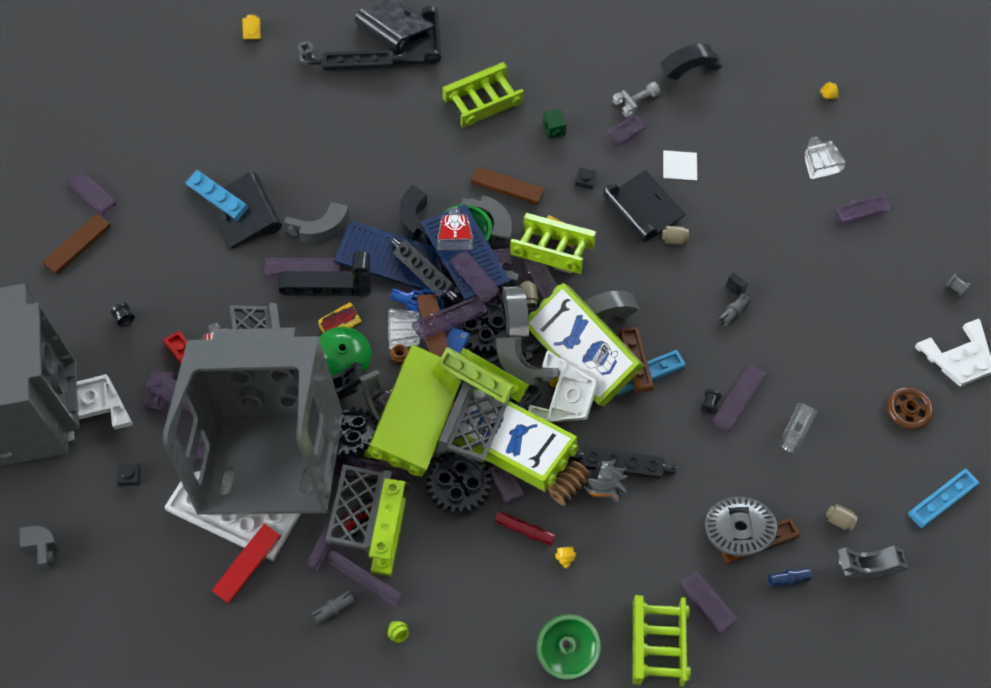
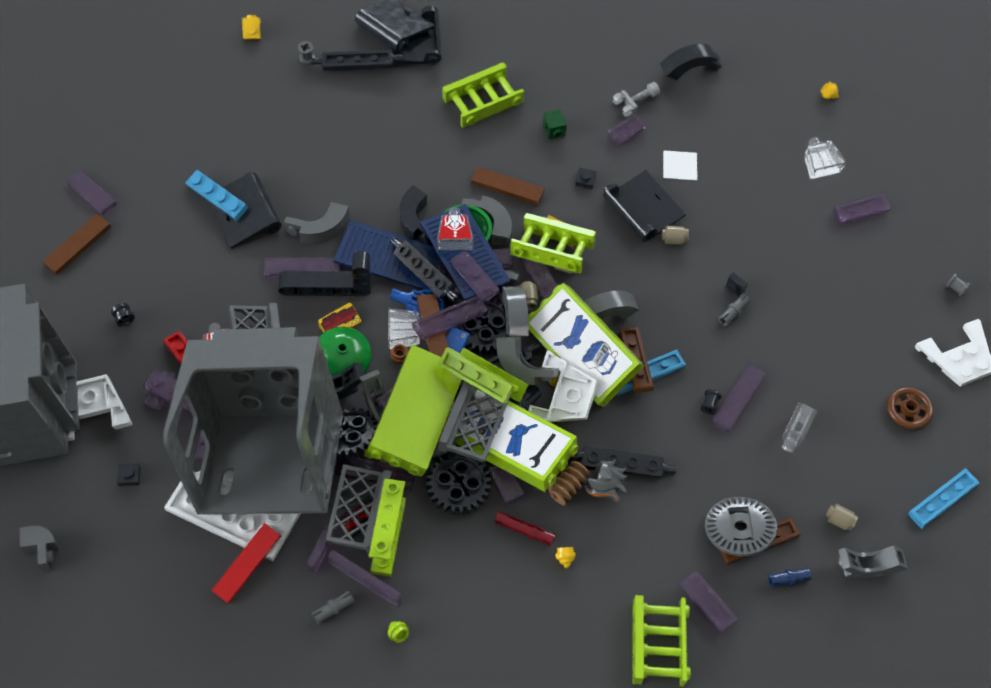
(575, 658): green dish -> none

